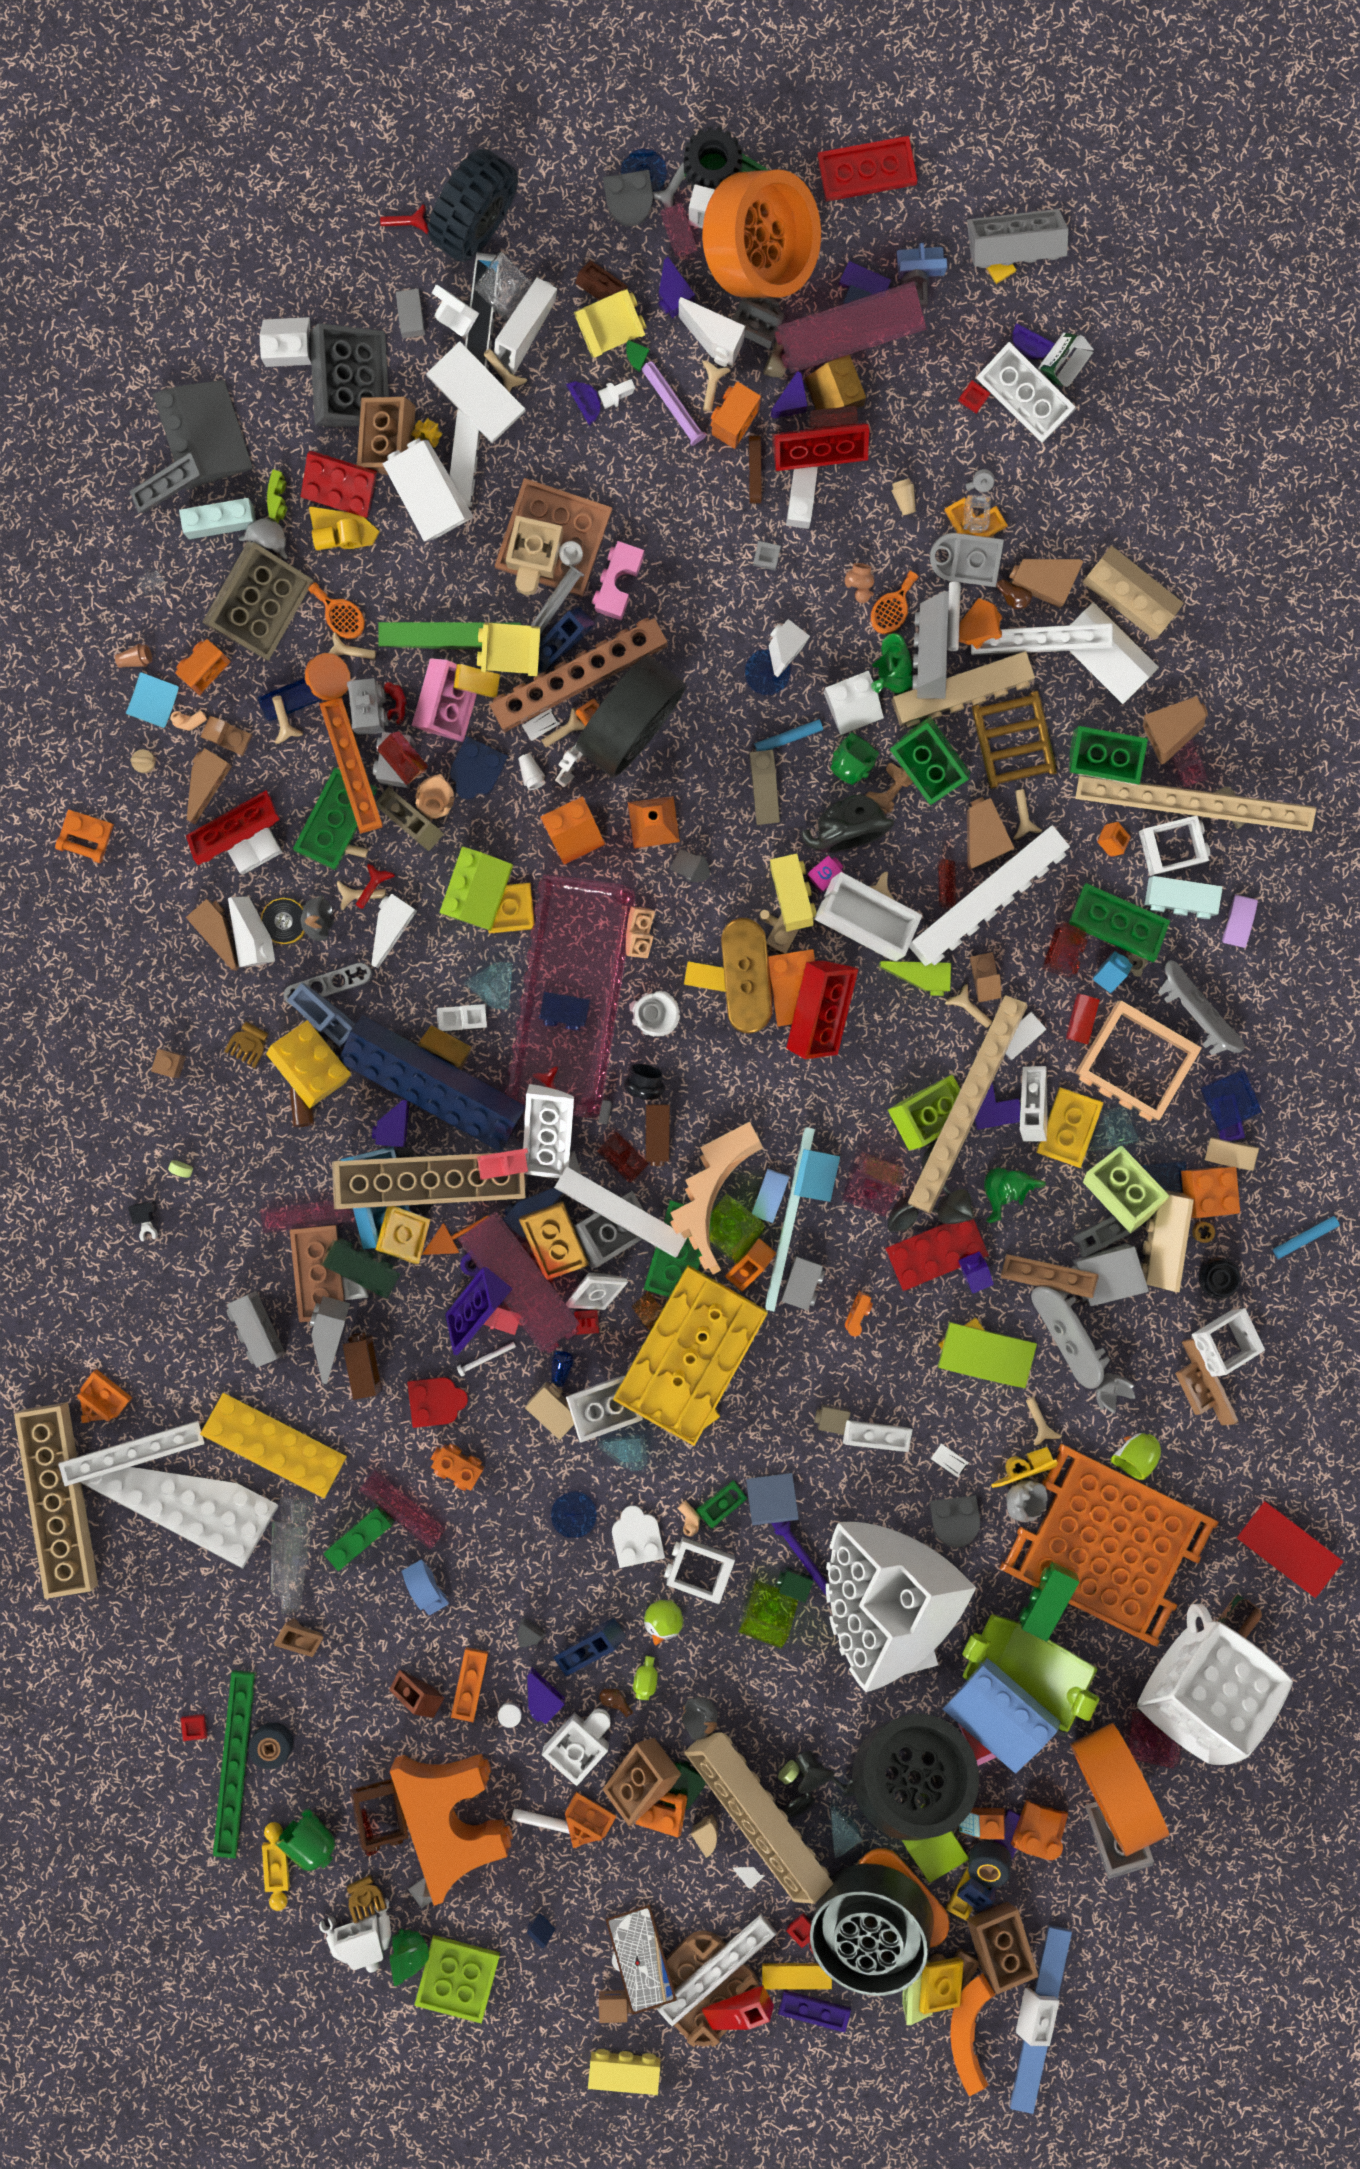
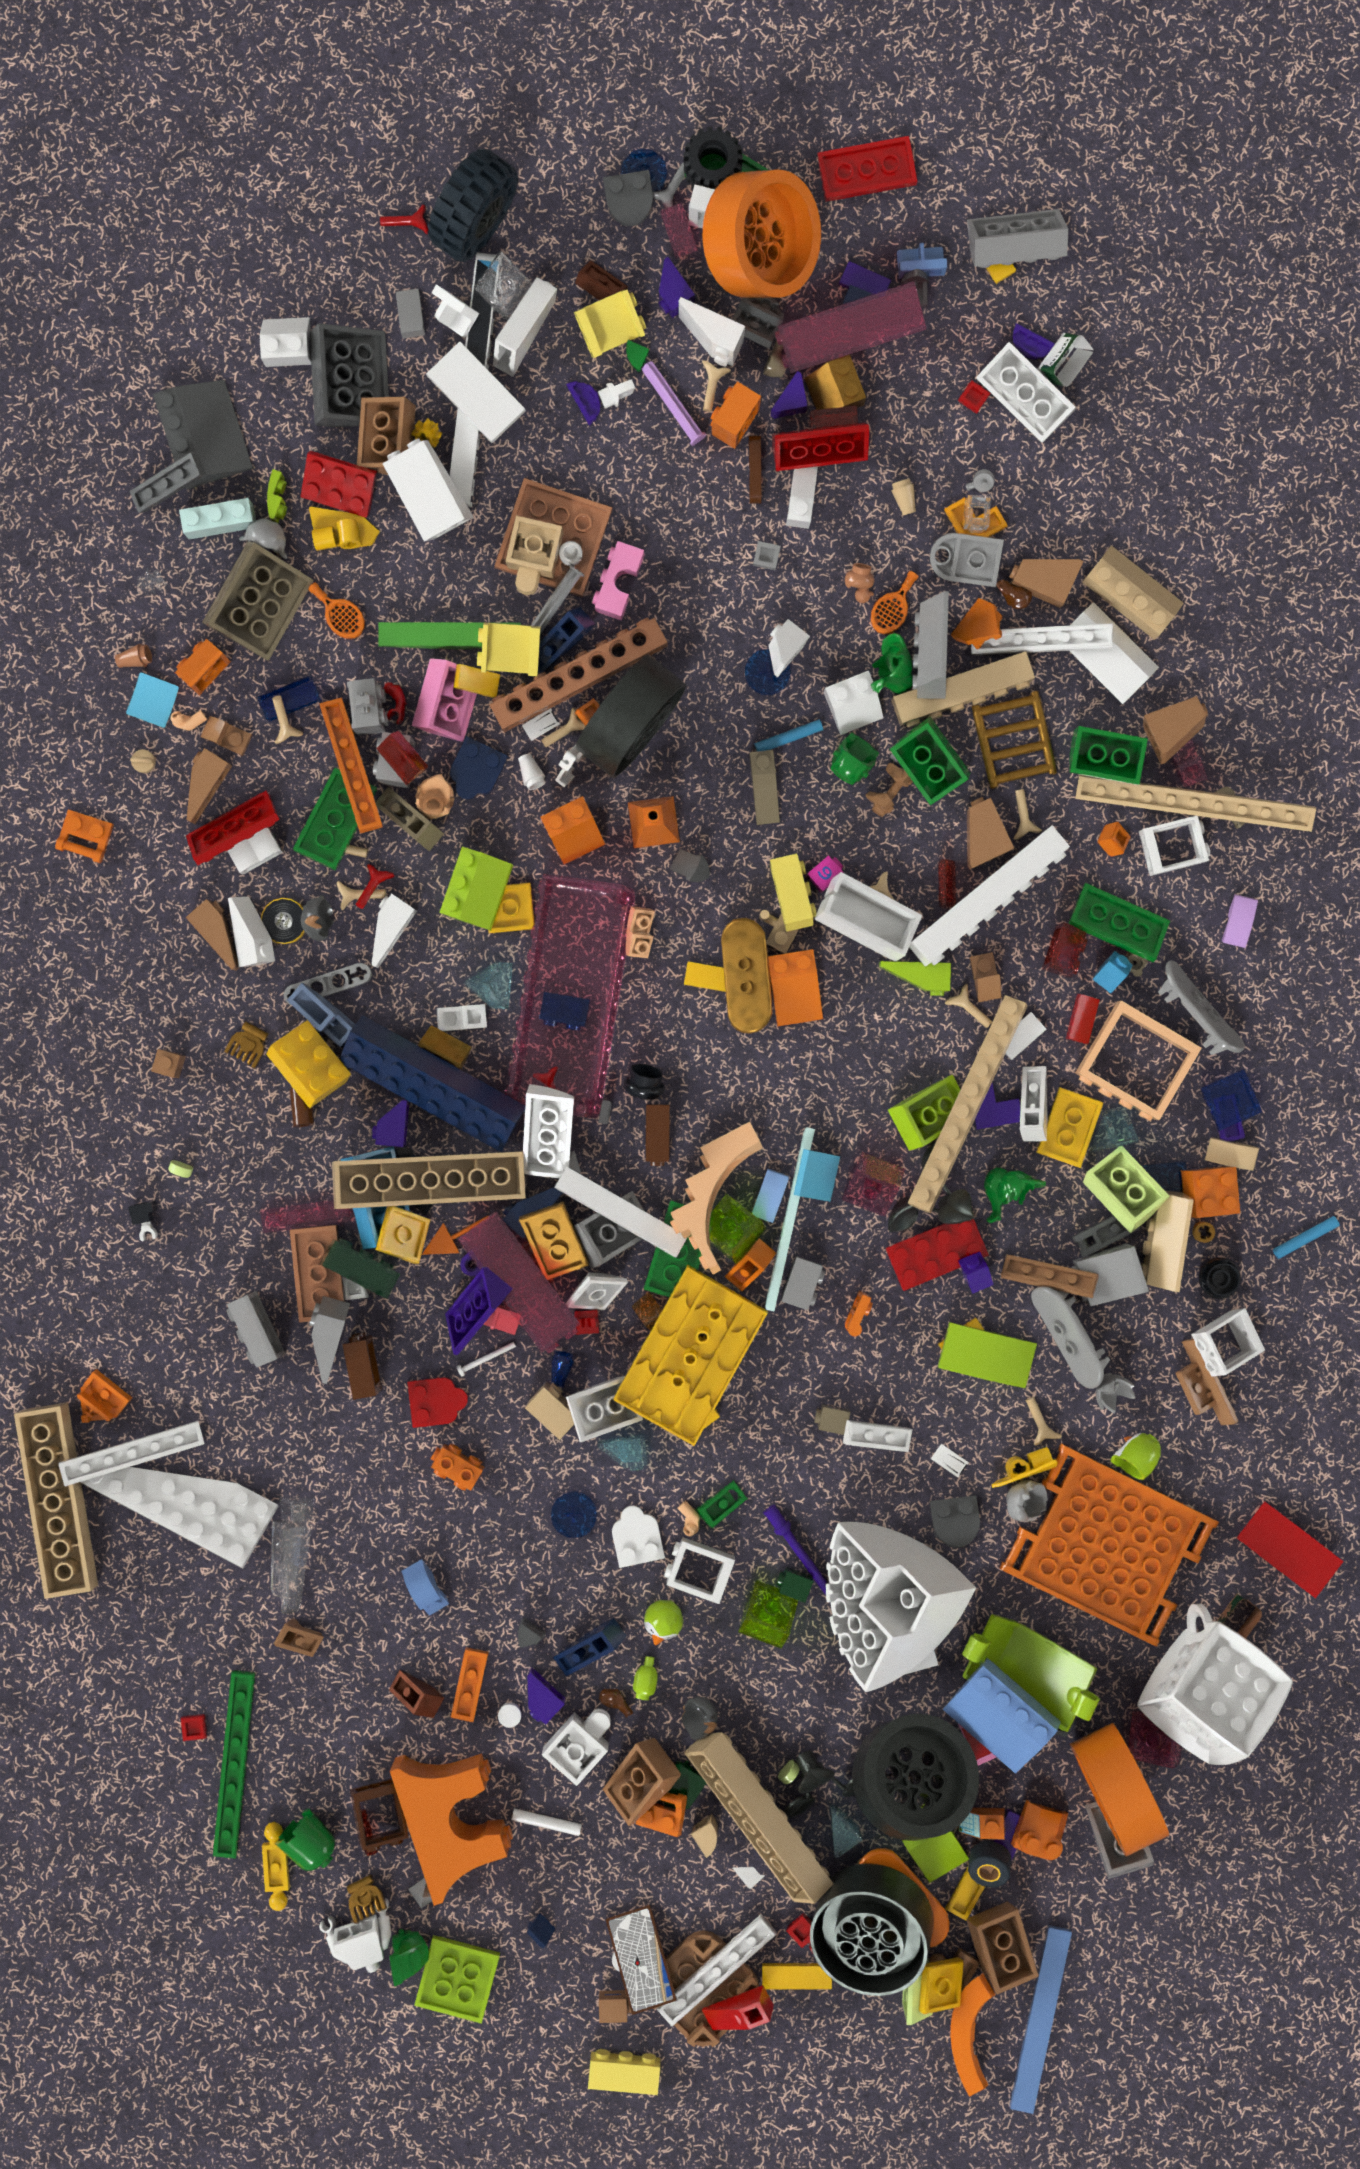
(273, 1445): yellow plate -> none
(274, 1737): black wheel -> none
(327, 676): orange tile -> none
(341, 649): tan piece -> none
(358, 1537): green brick -> none
(402, 1509): clear pink plate -> none
(502, 1163): coral panel -> none
(508, 379): tan piece -> none
(587, 1820): orange slope -> none
(623, 1157): clear red slope -> none
(655, 1013): white hair -> none
(772, 1499): sand blue tile -> none
(814, 2011): dark purple tile -> none
(821, 1009): red slope -> none
(849, 825): pearl dark grey piece -> none
(953, 616): white piece -> none
(976, 1894): dark blue bracket -> none
(1037, 2018): white panel -> none
(1048, 1601): green brick -> none
(1183, 897): light aqua brick -> none

